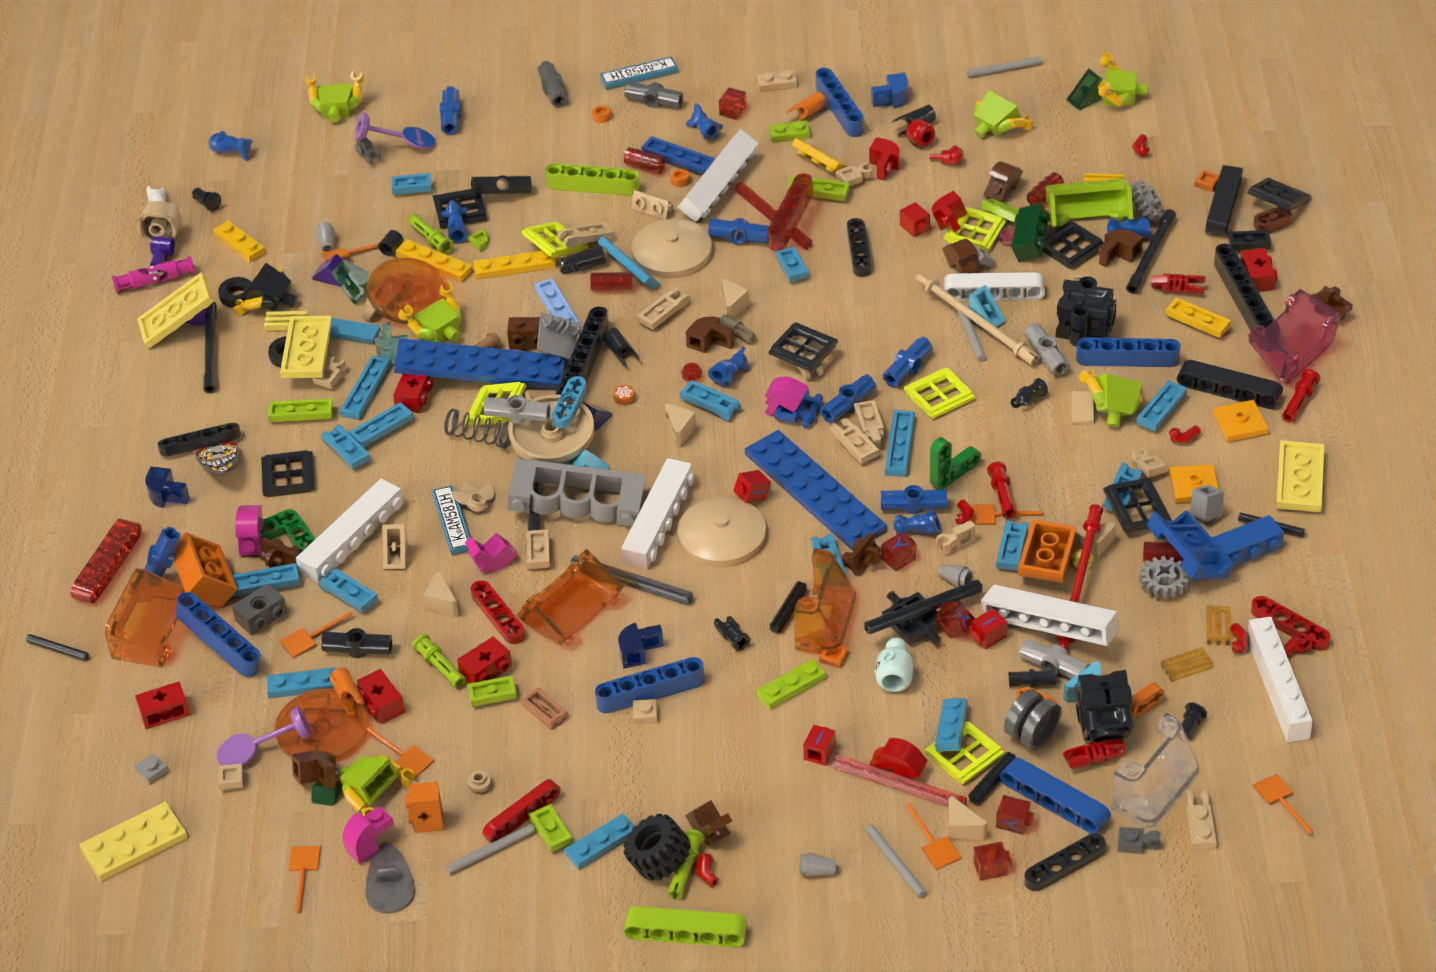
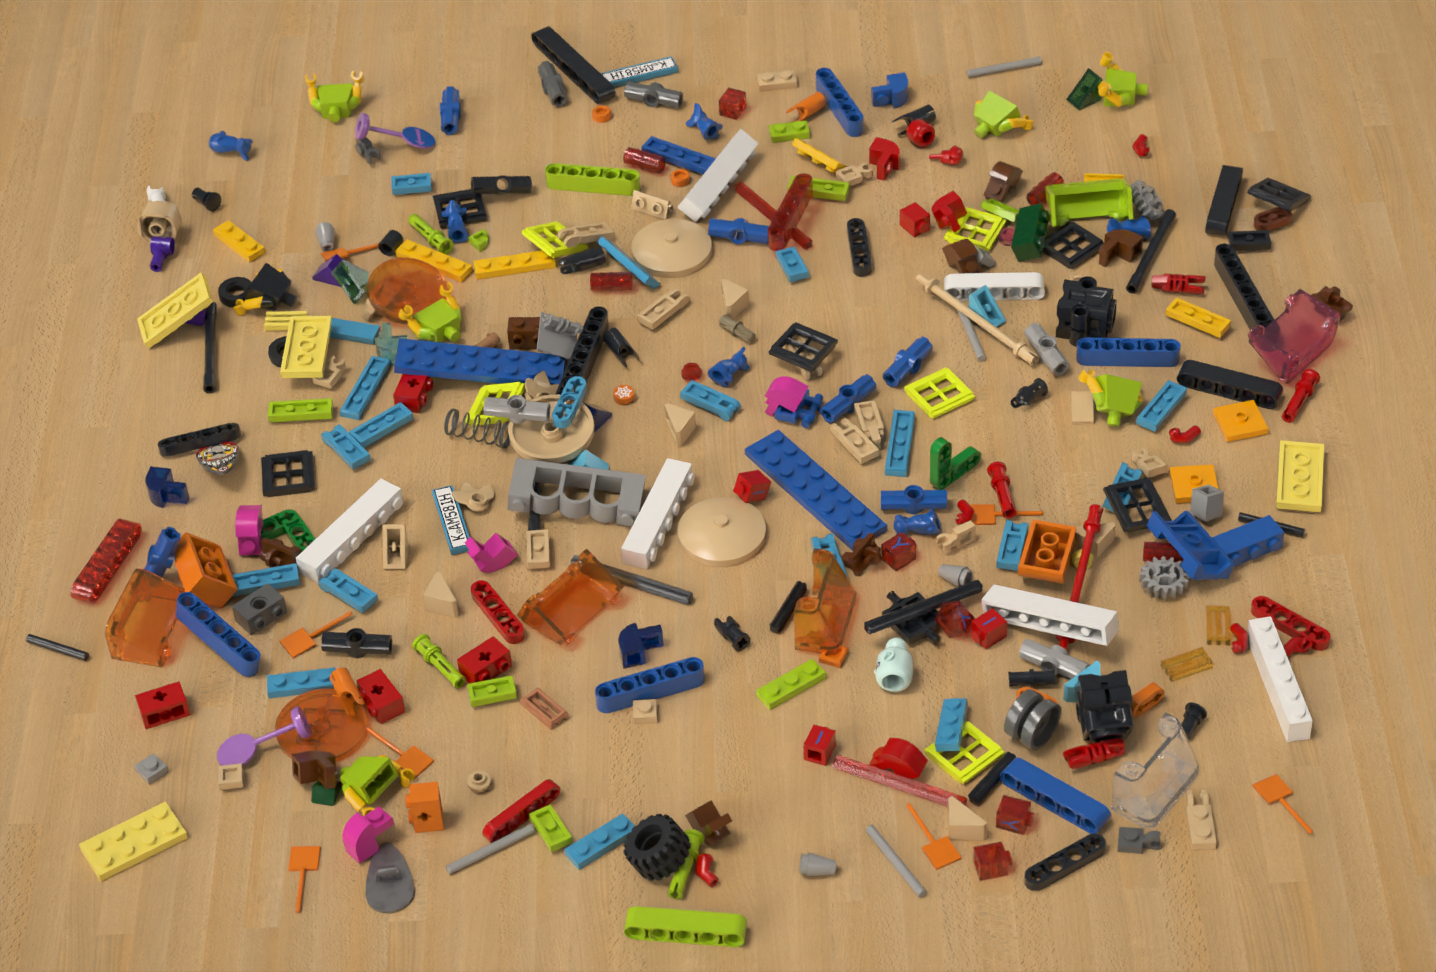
(149, 275): dark pink piece -> none
(540, 386): none -> tan plate
(554, 300): light blue tile -> none
(573, 65): none -> black beam
(708, 331): reddish brown brick -> none
(1207, 180): orange tile -> none
(1259, 268): red brick -> none

